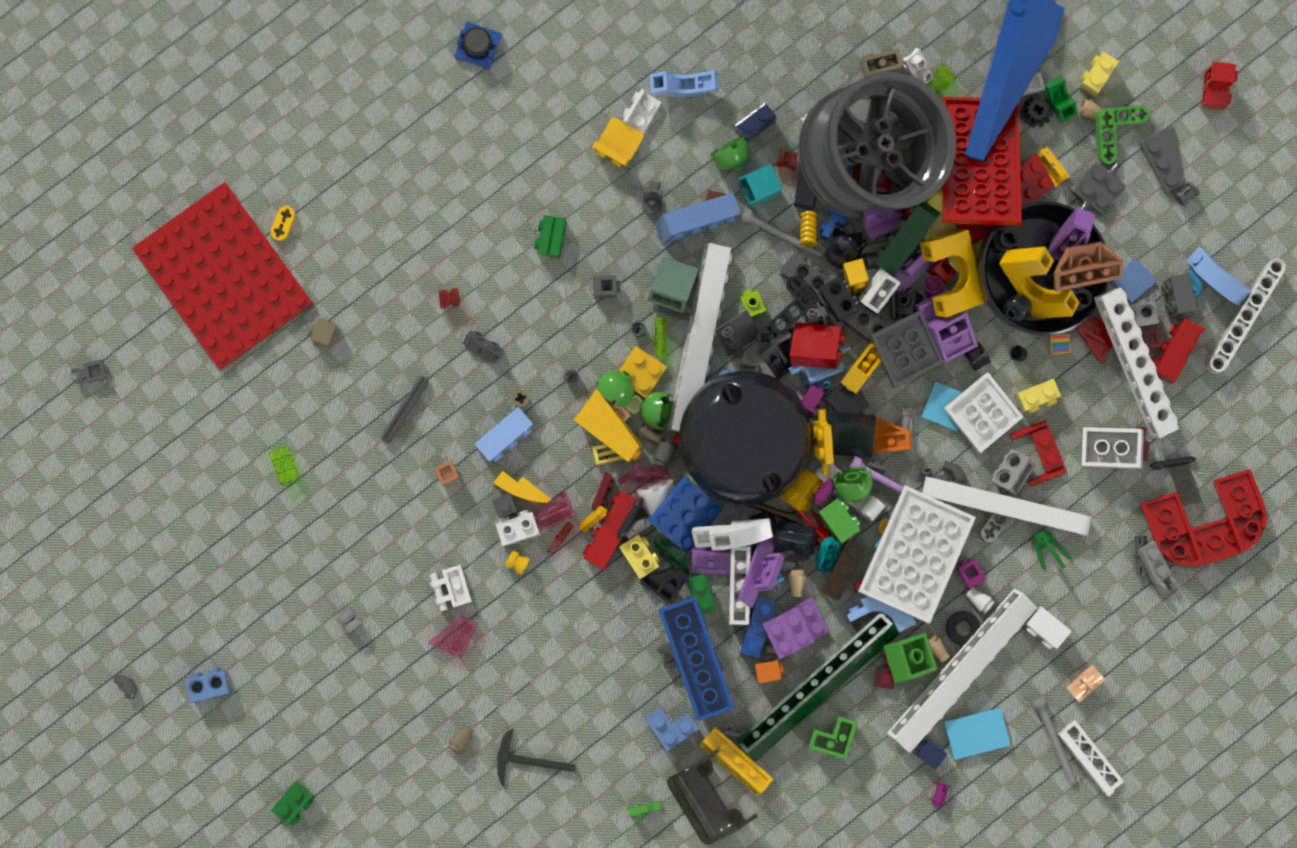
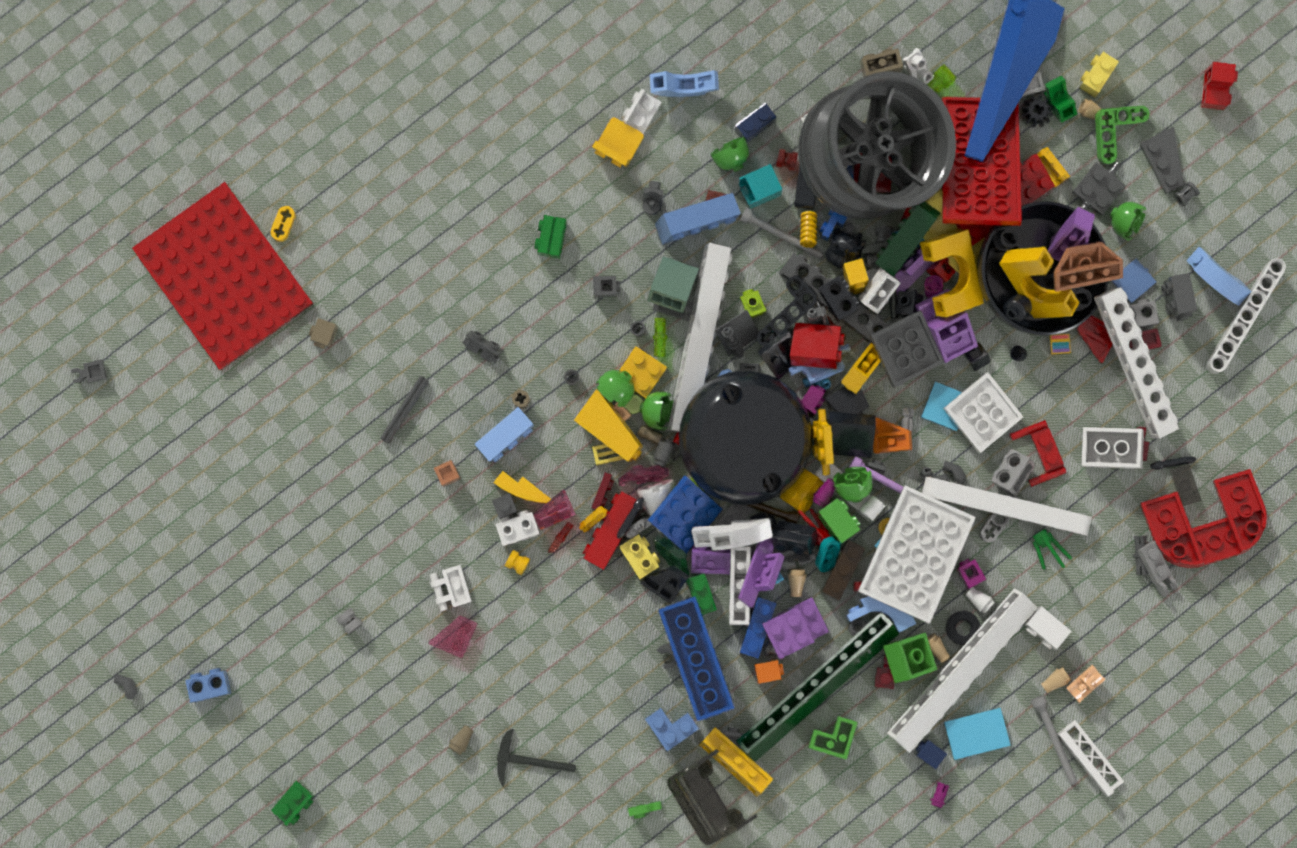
(284, 464): clear neon green axle -> none
(447, 298): clear red wheel -> none
(477, 43): piece -> none
(881, 221): medium lavender bracket -> none
(1041, 394): light yellow brick -> none
(1056, 680): none -> tan cone
(1127, 218): none -> bright green cylinder
(1177, 349): red wedge -> none
(1197, 283): dark azure arm -> none

